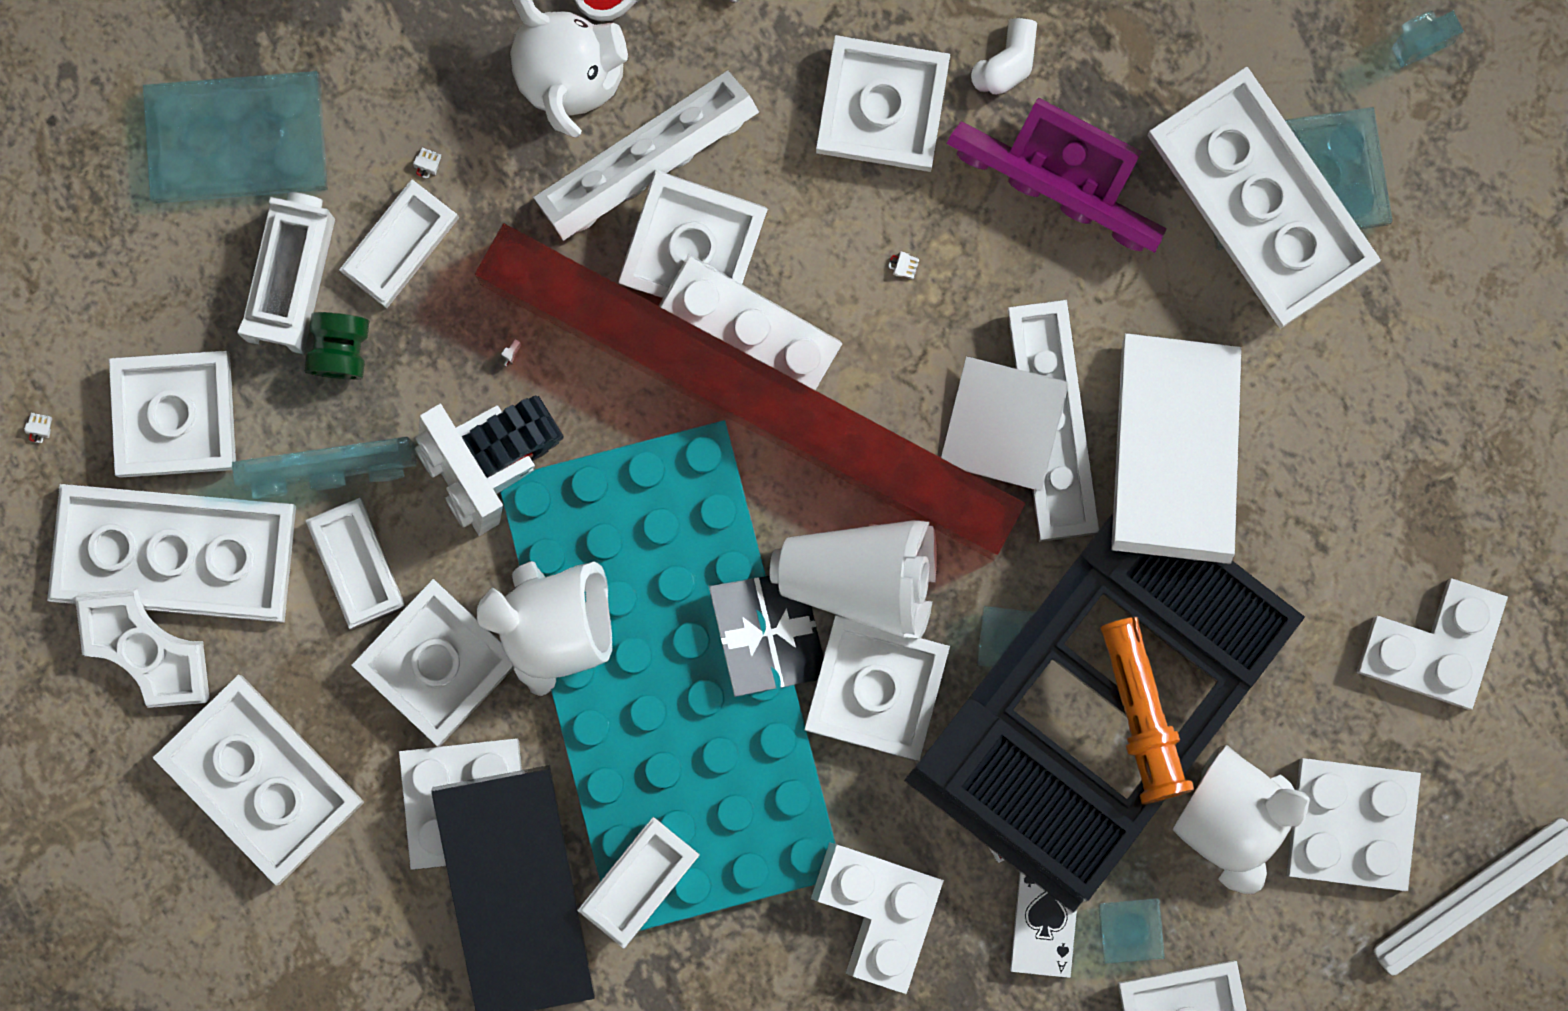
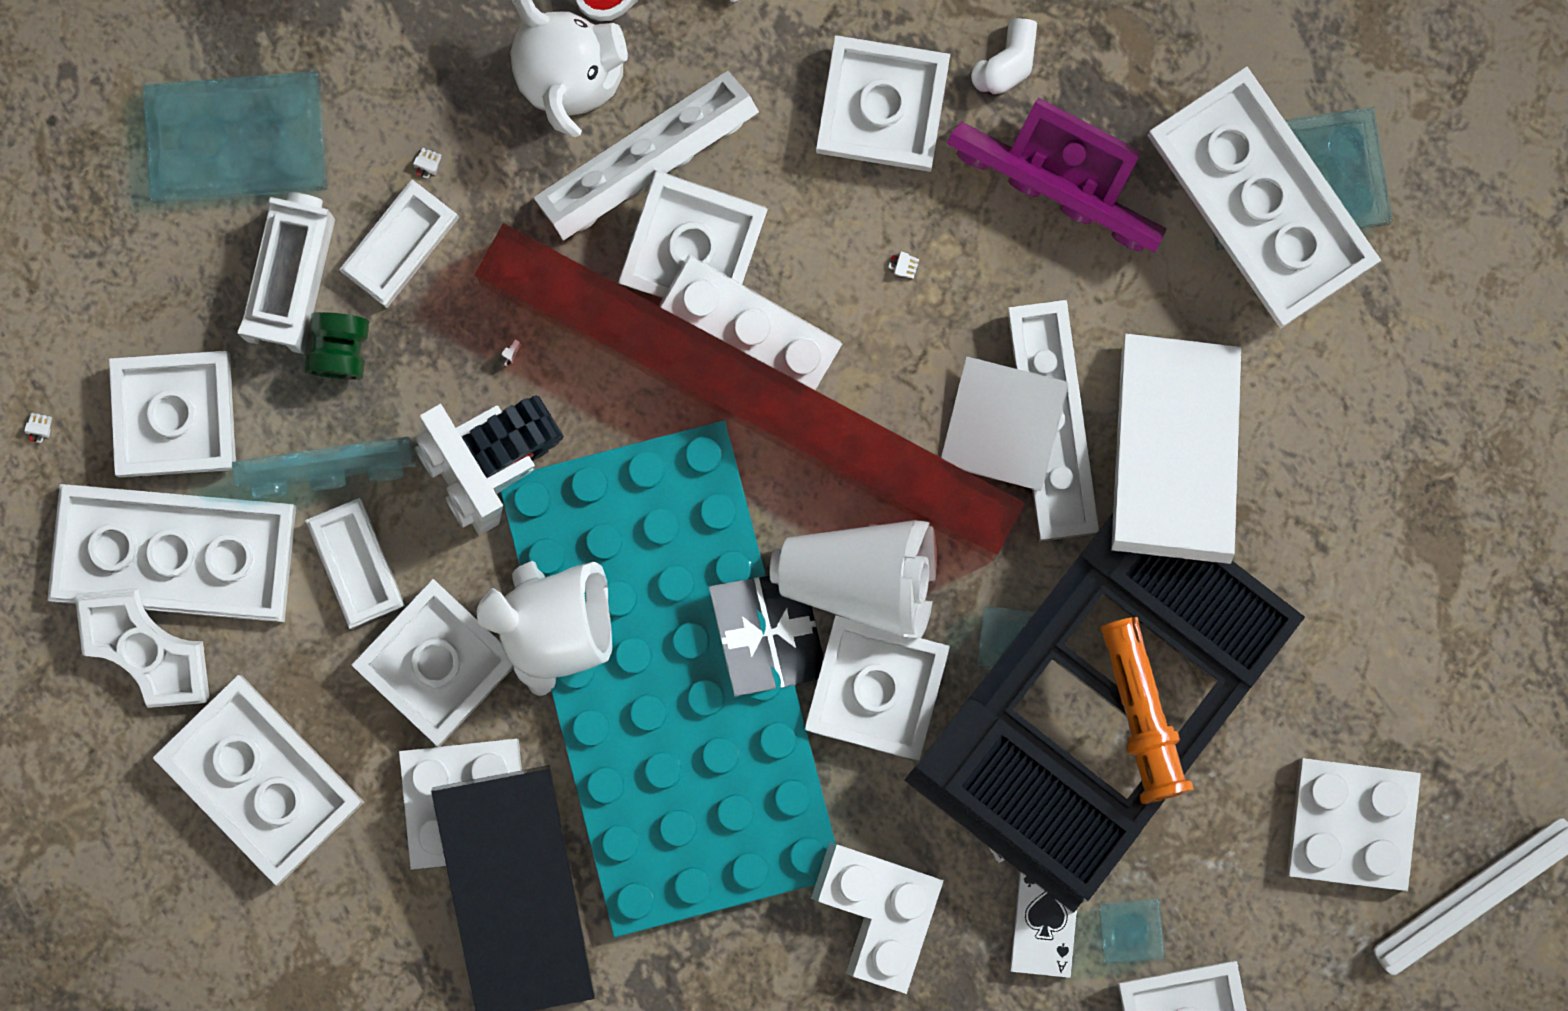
(638, 882): white tile -> none
(1240, 818): white piece -> none
(1426, 36): clear light blue plate -> none
(1439, 663): white plate -> none

